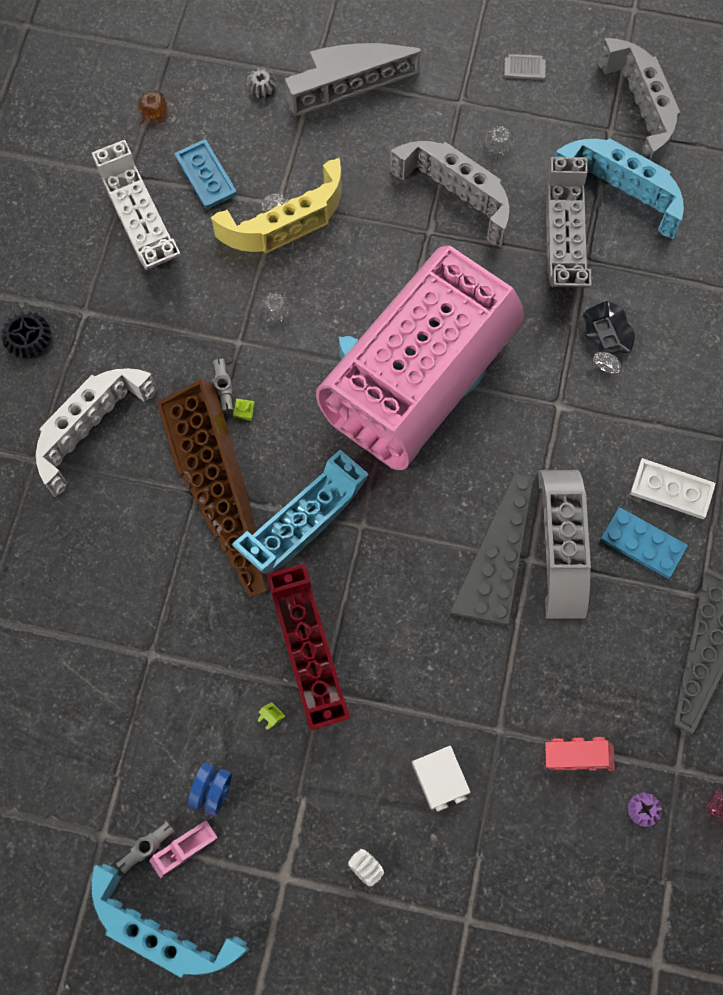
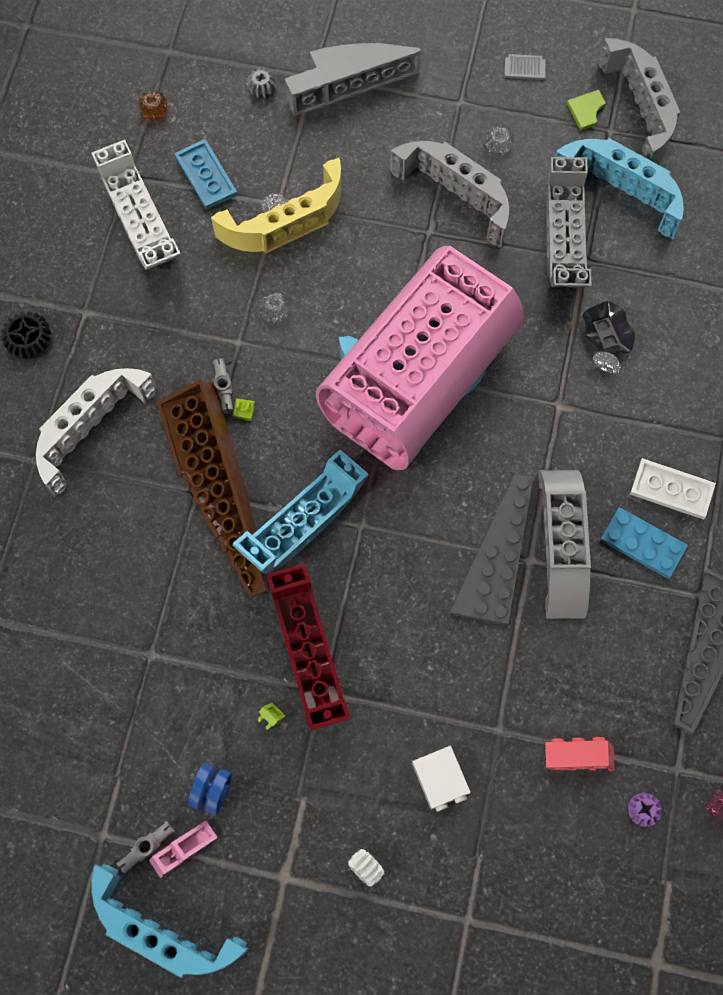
(585, 109): none -> lime tile

